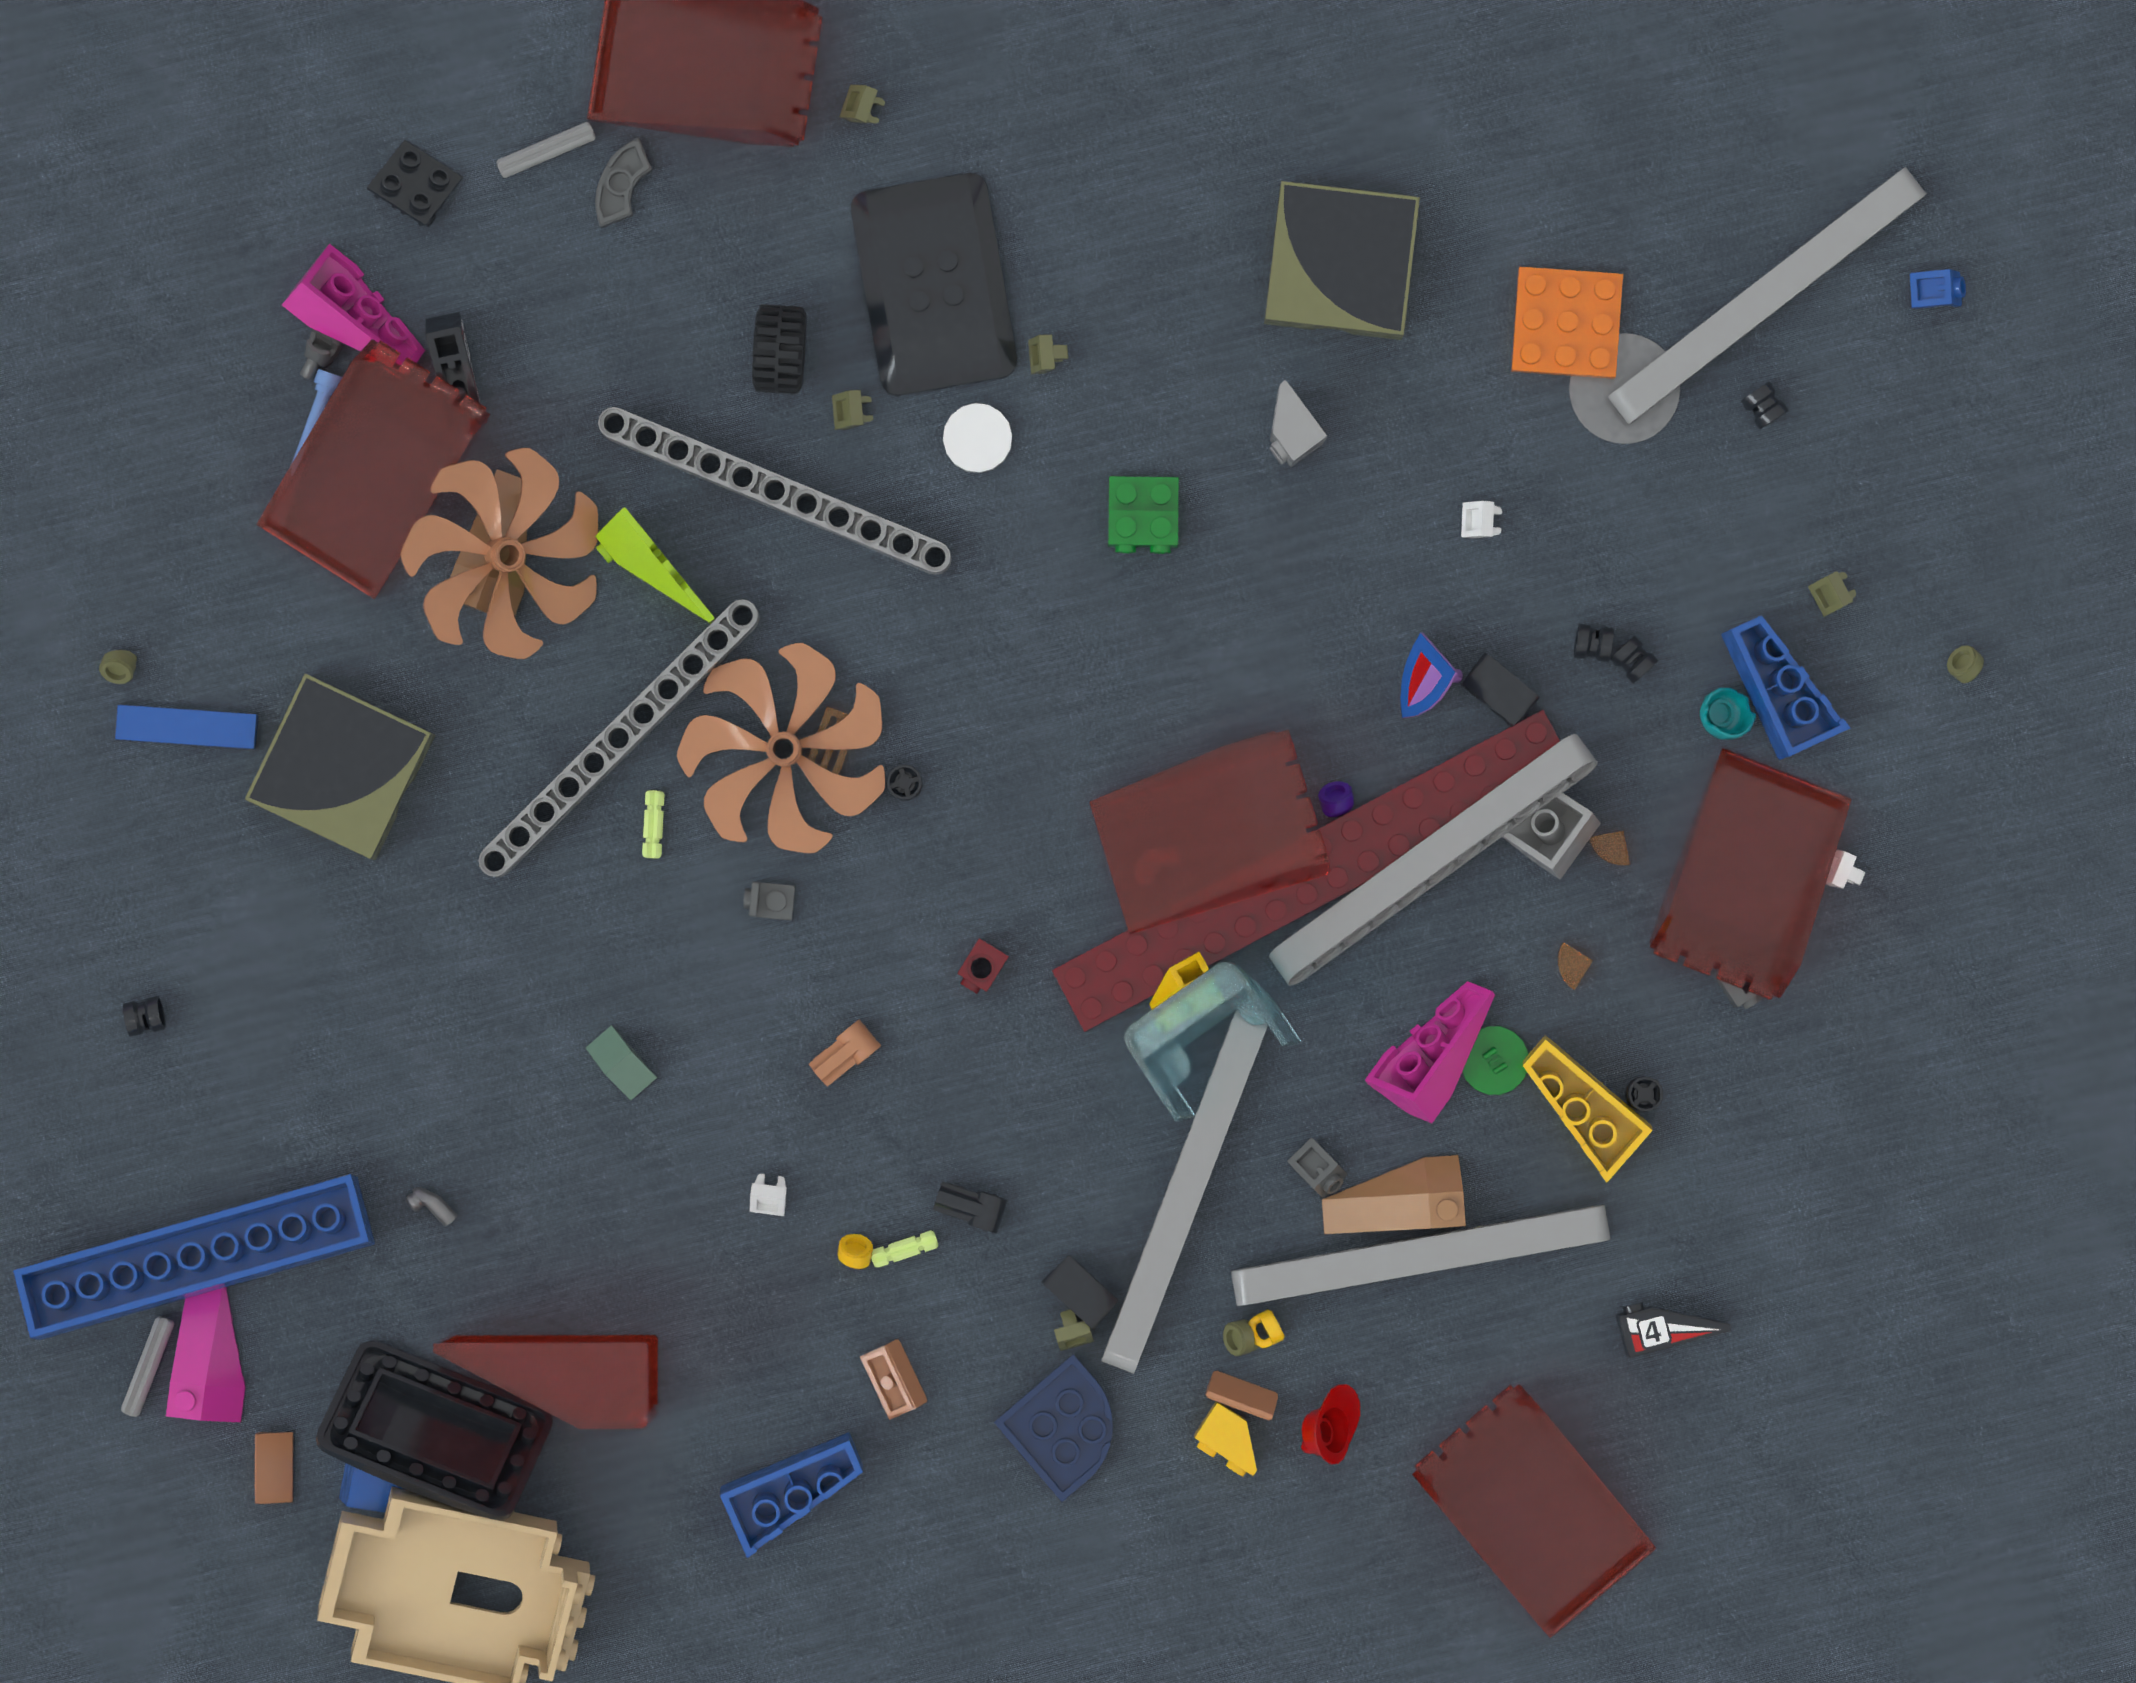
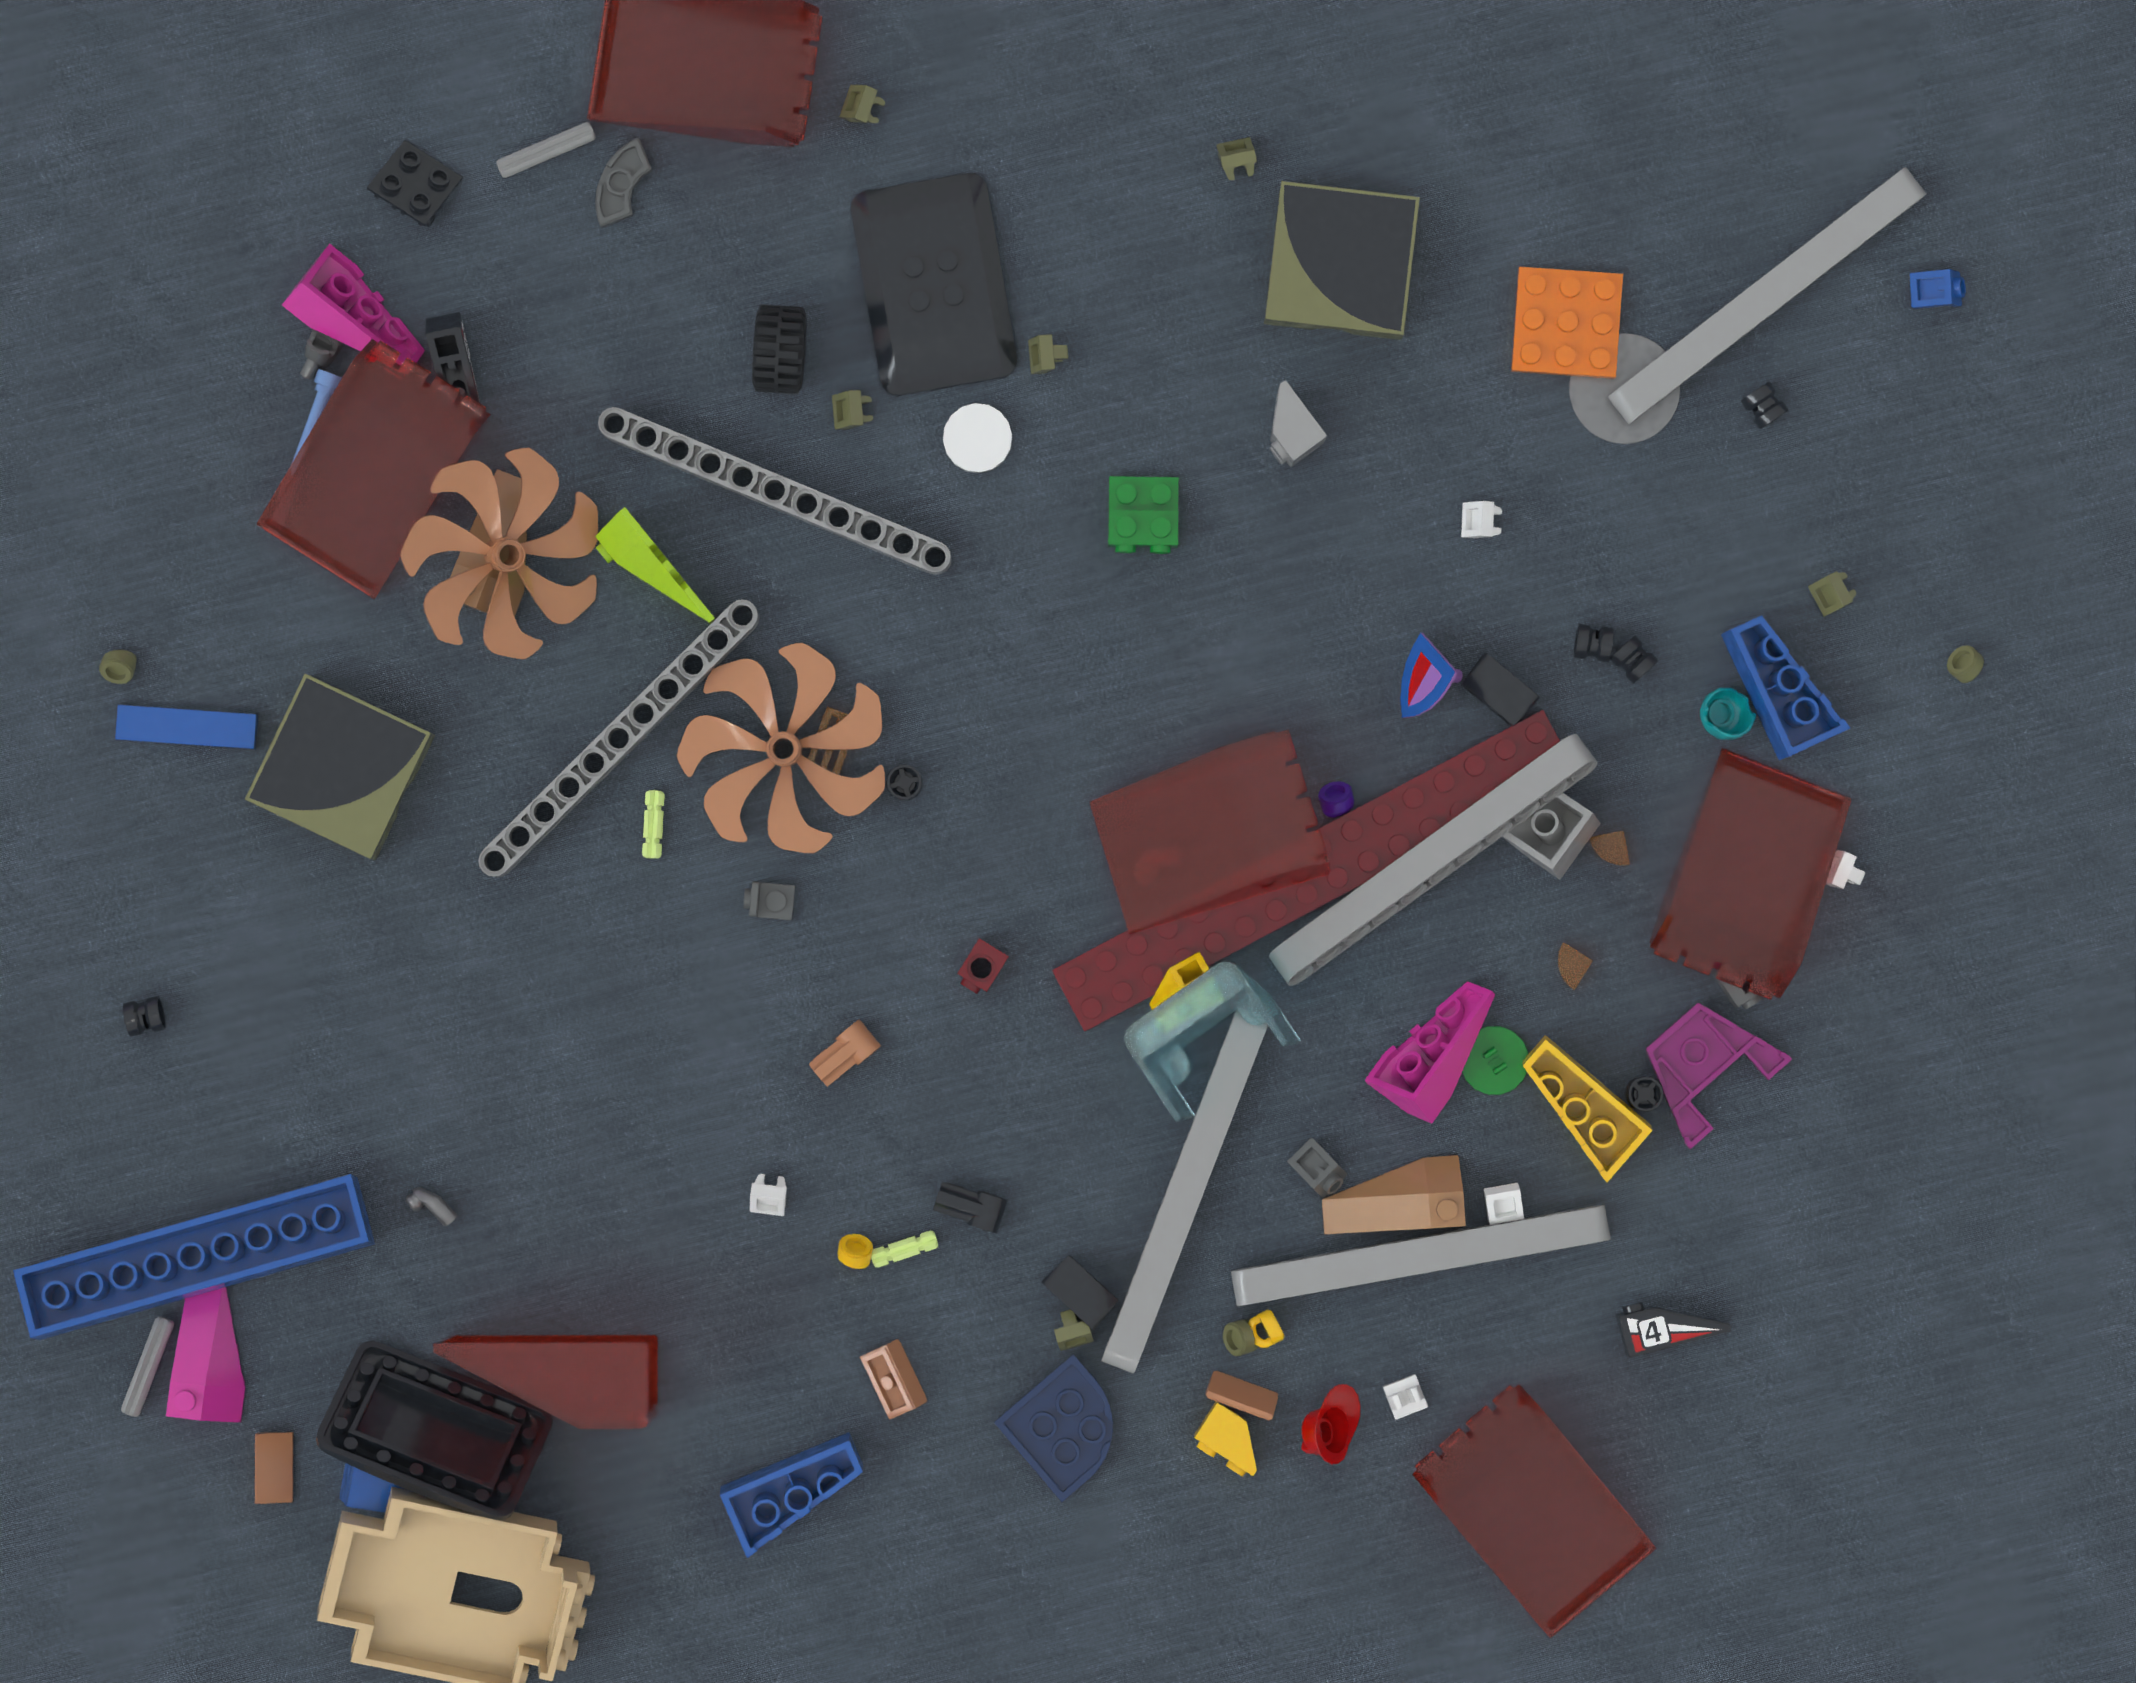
(620, 1063): sand green slope -> none
(1236, 154): none -> olive tile
(1405, 1396): none -> white tile
(1503, 1203): none -> white tile
(1695, 1054): none -> magenta wing

